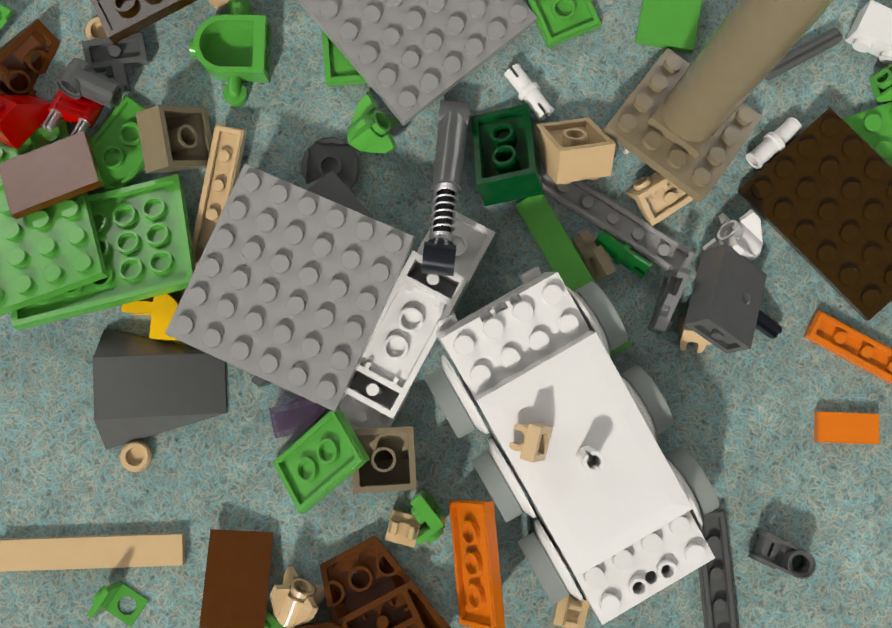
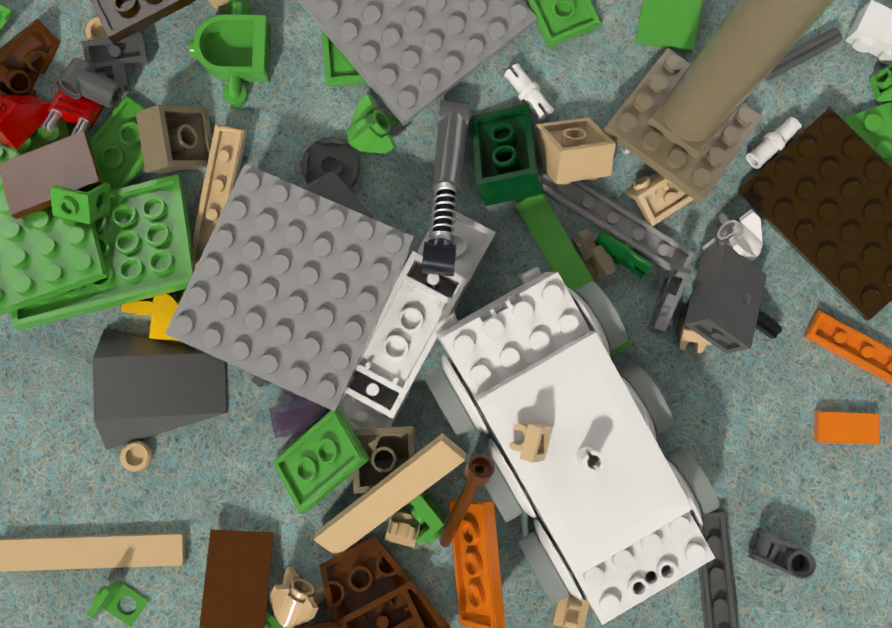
(78, 204): none -> bright green bracket
(390, 495): none -> tan tile
(478, 472): none -> reddish brown piece

